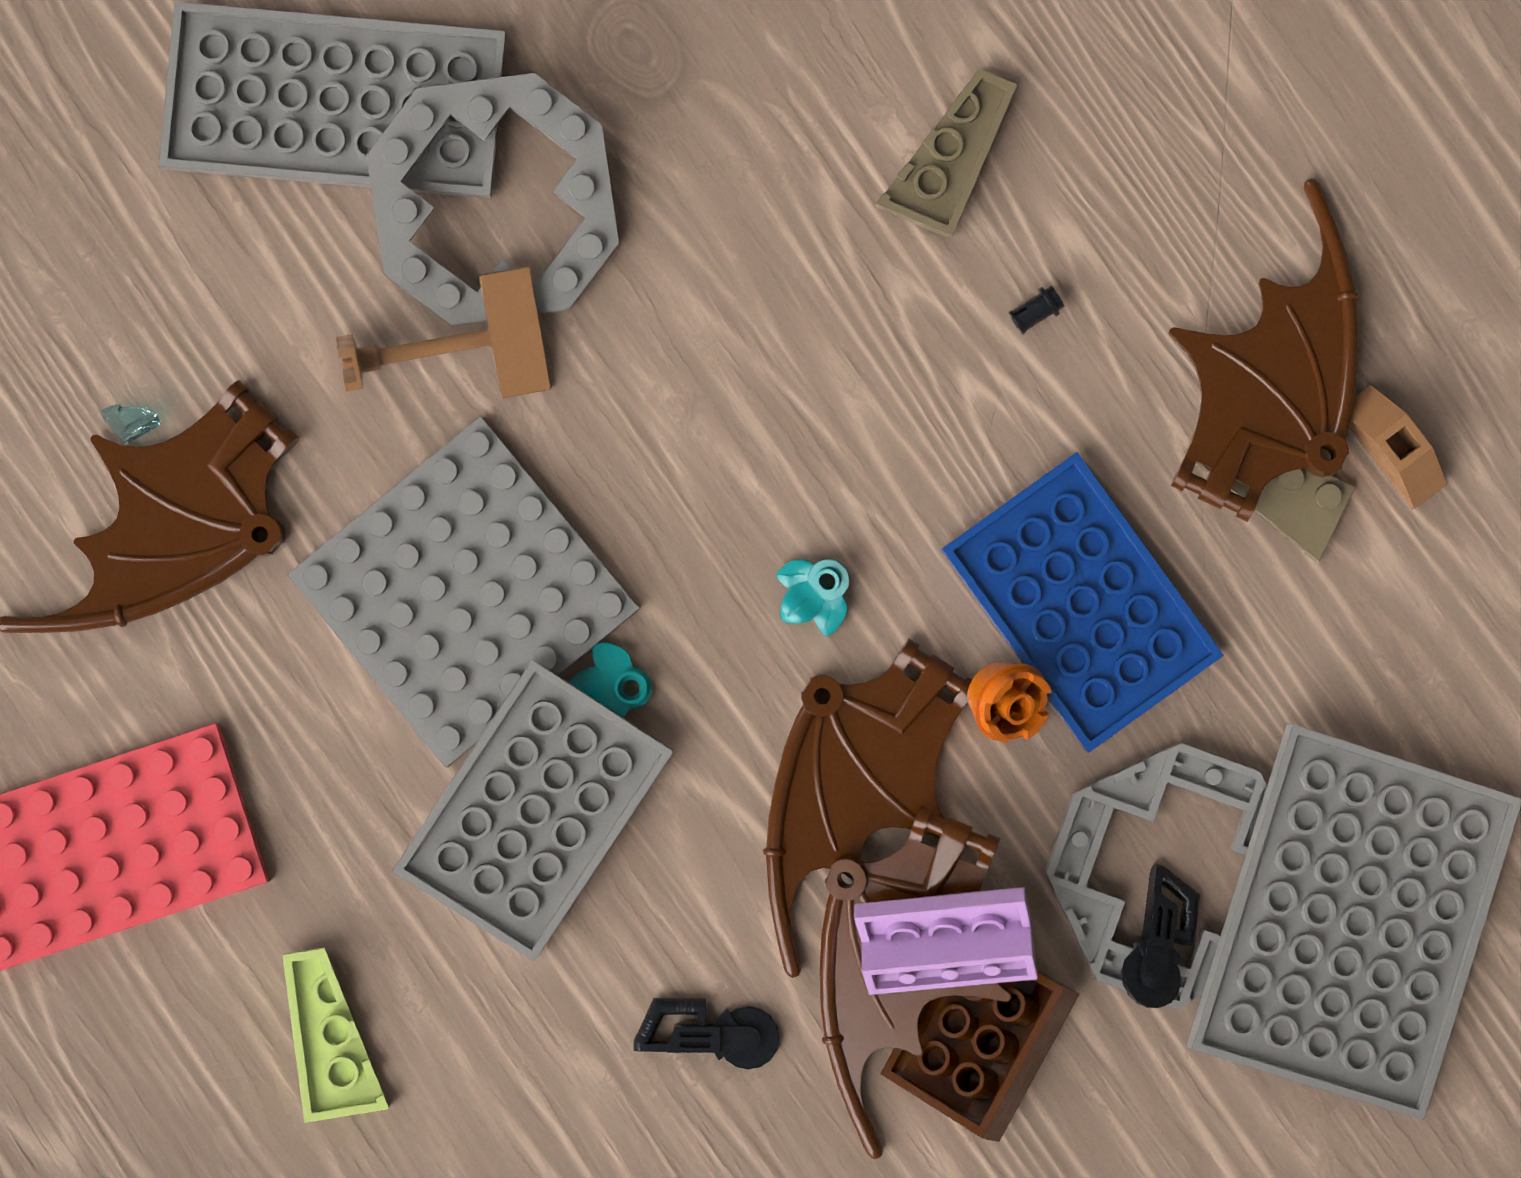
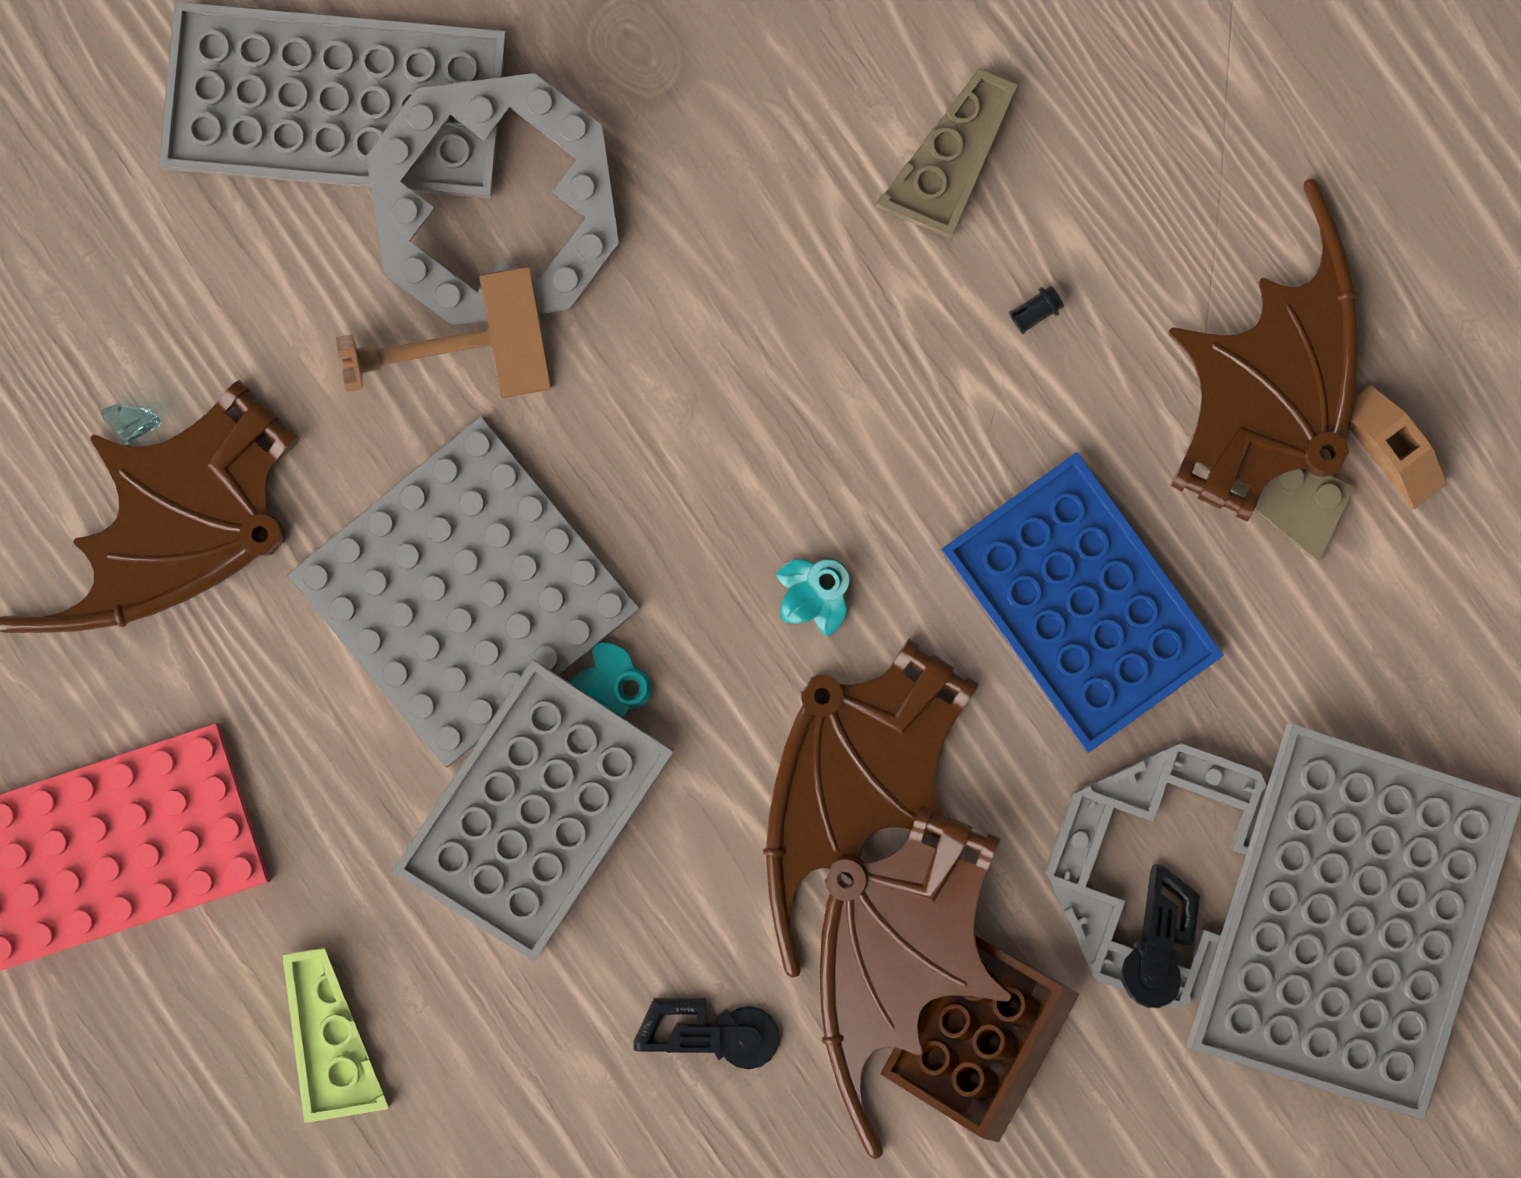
(946, 941): lavender slope -> none
(1008, 700): orange cone -> none

